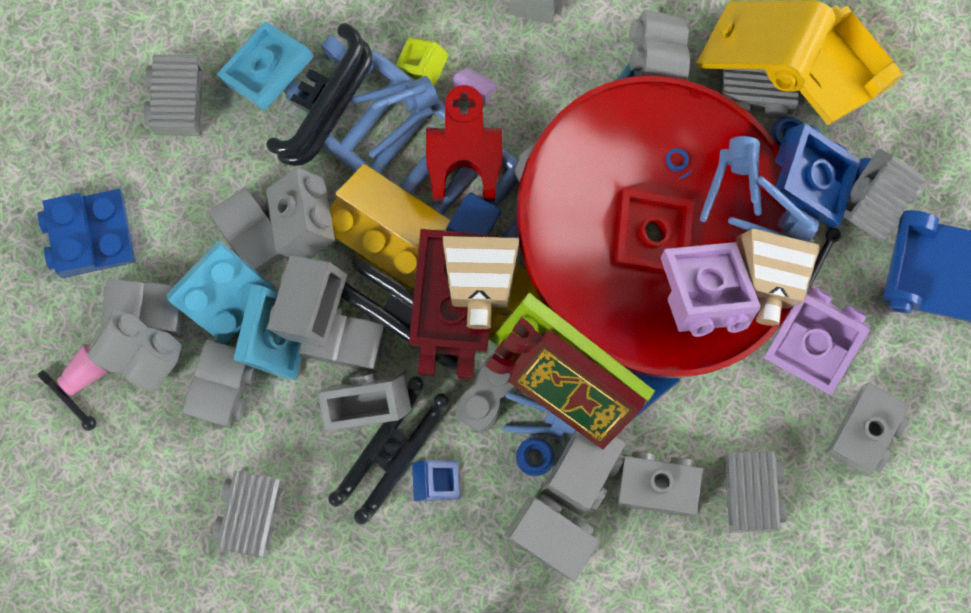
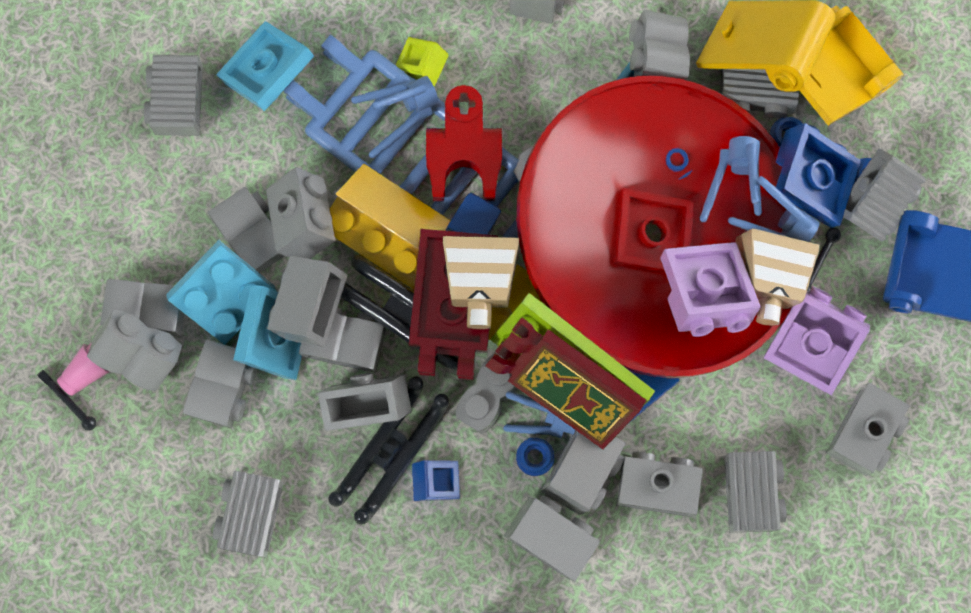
(86, 233): blue plate -> none
(325, 101): black piece -> none
(471, 78): lavender slope -> none

